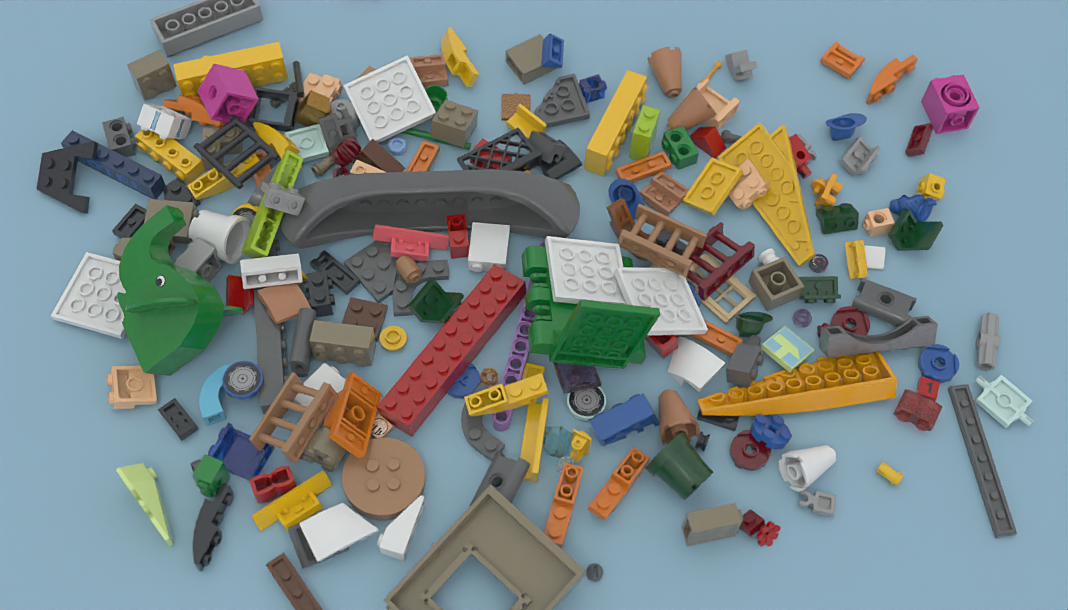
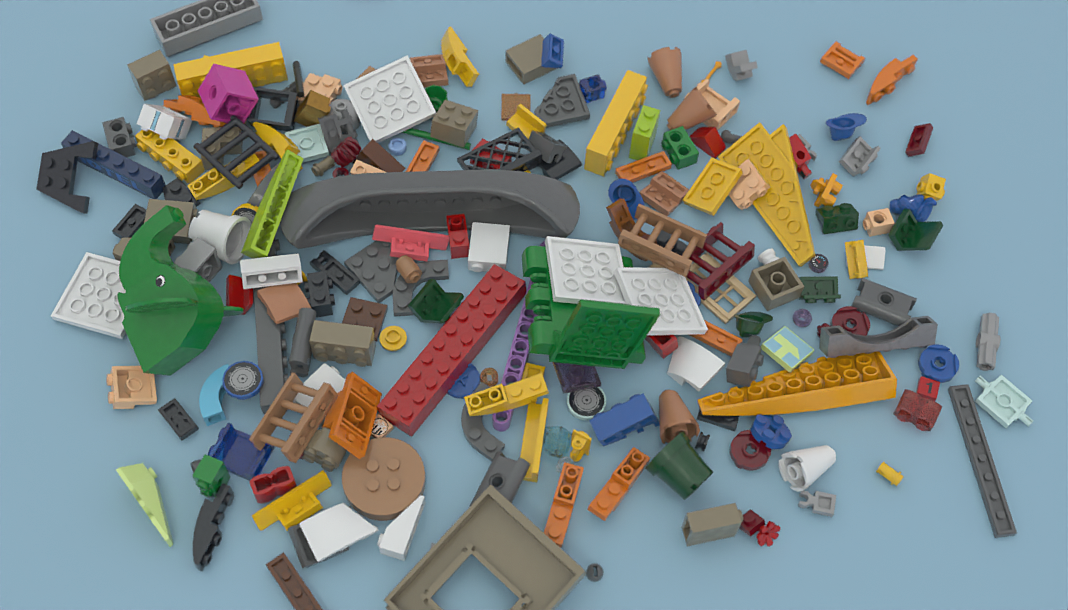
(282, 199): light grey bracket -> none
(950, 104): dark pink brick -> none

